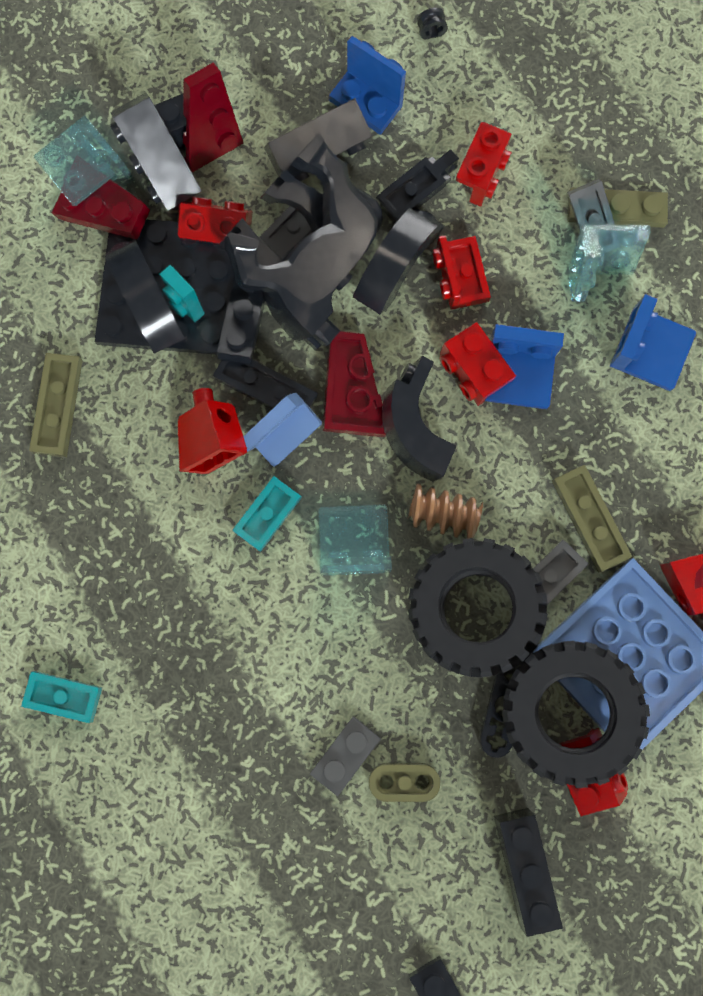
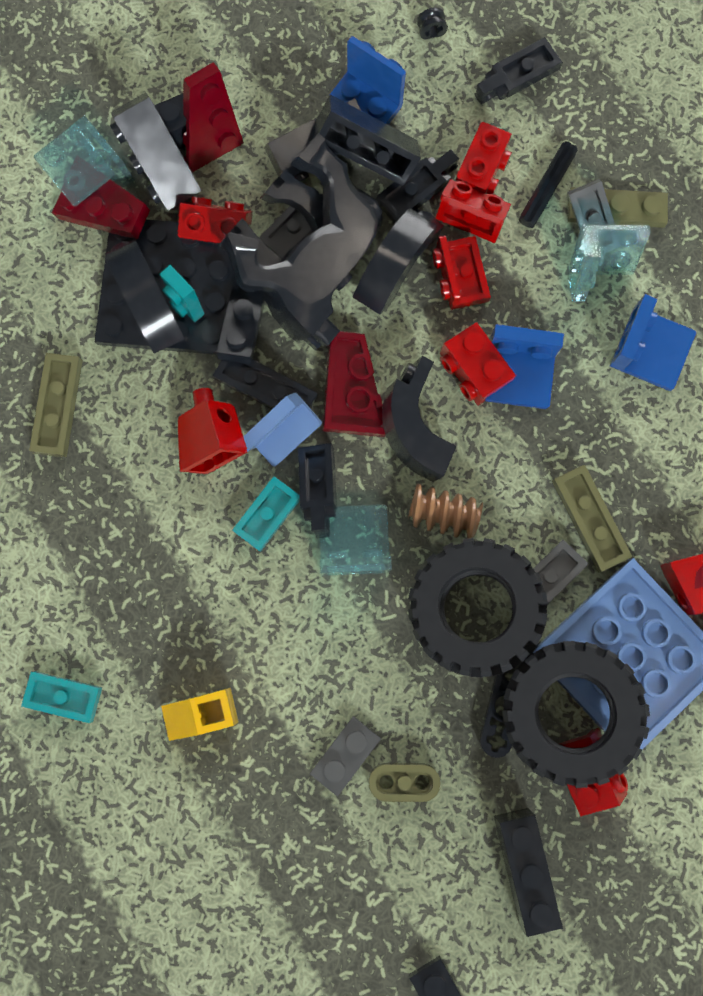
(200, 714): none -> yellow slope
(318, 486): none -> black hinge
(367, 140): none -> black brick
(472, 210): none -> red bracket
(519, 71): none -> black hinge
(548, 184): none -> black axle

